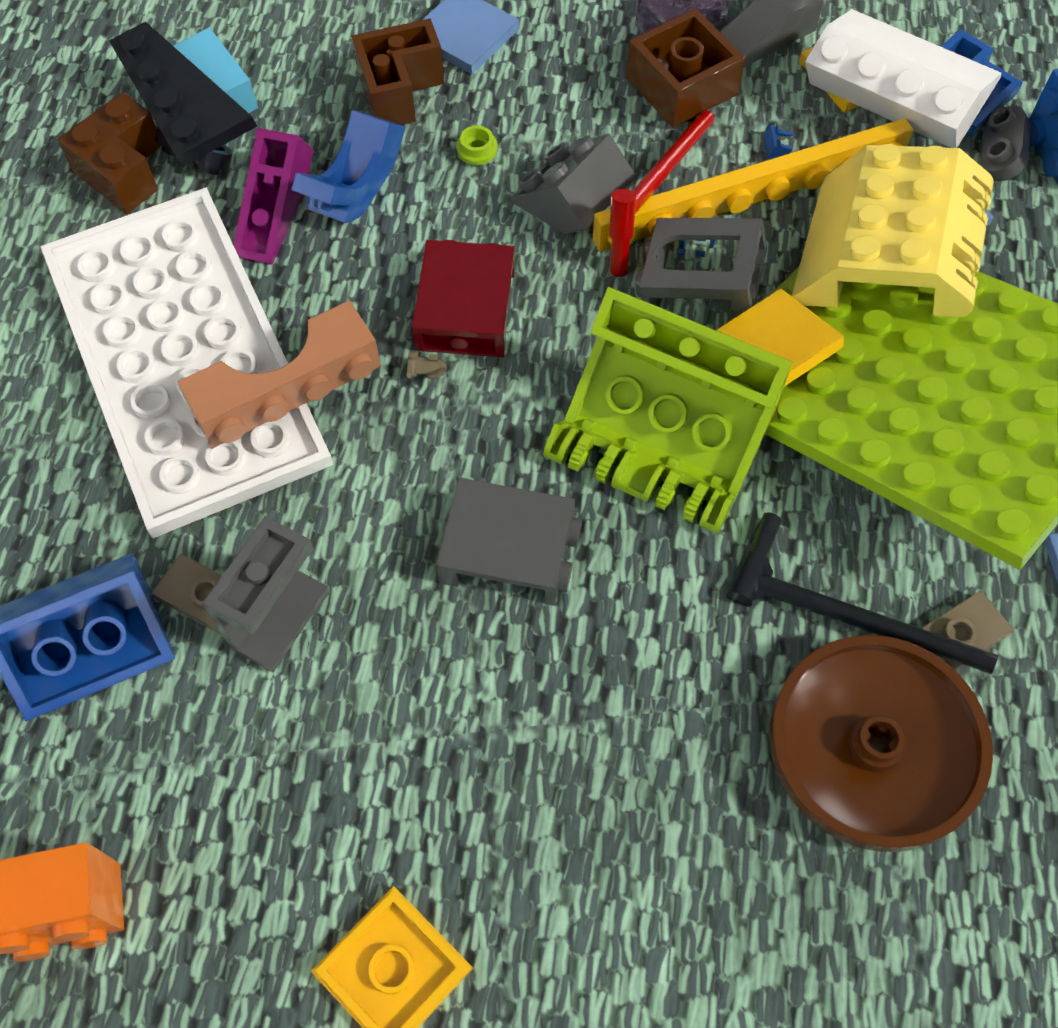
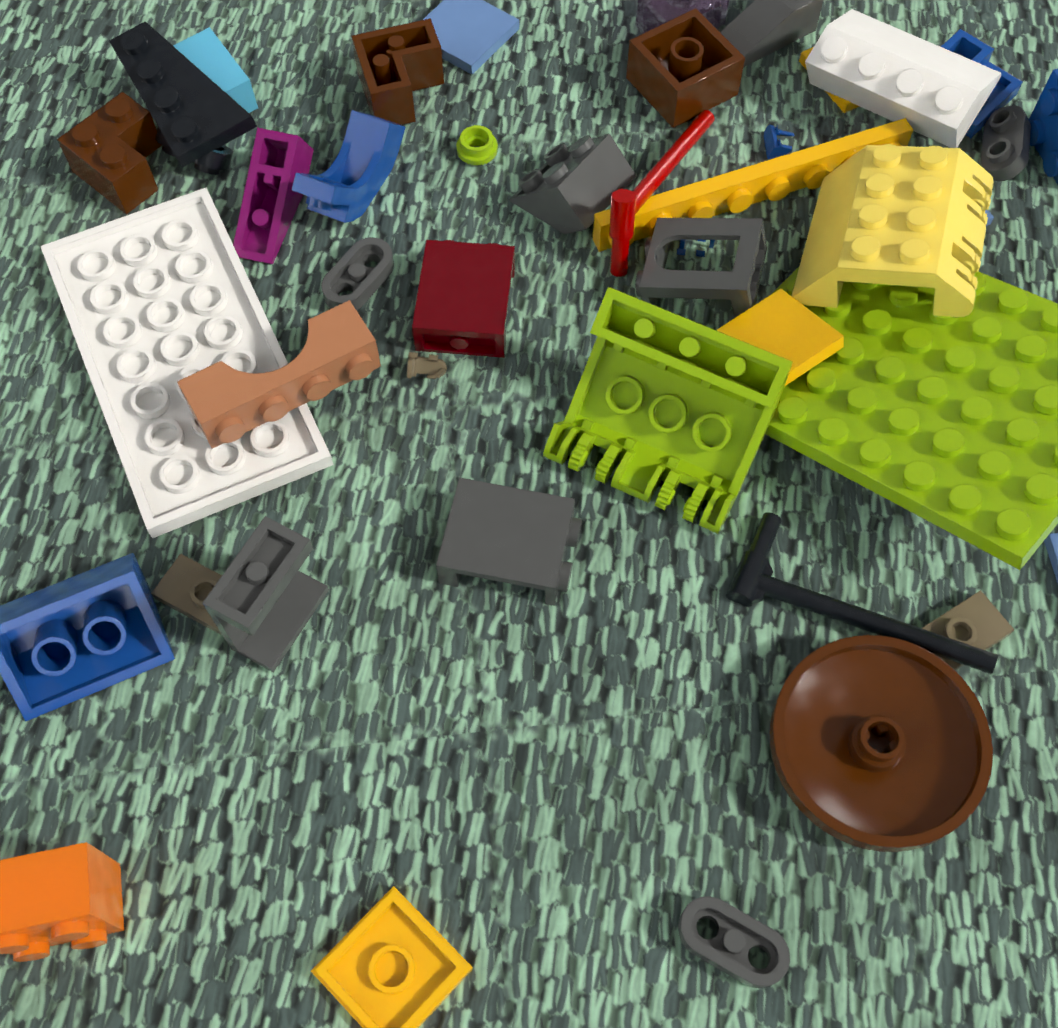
(354, 276): none -> dark grey plate
(732, 942): none -> dark grey plate

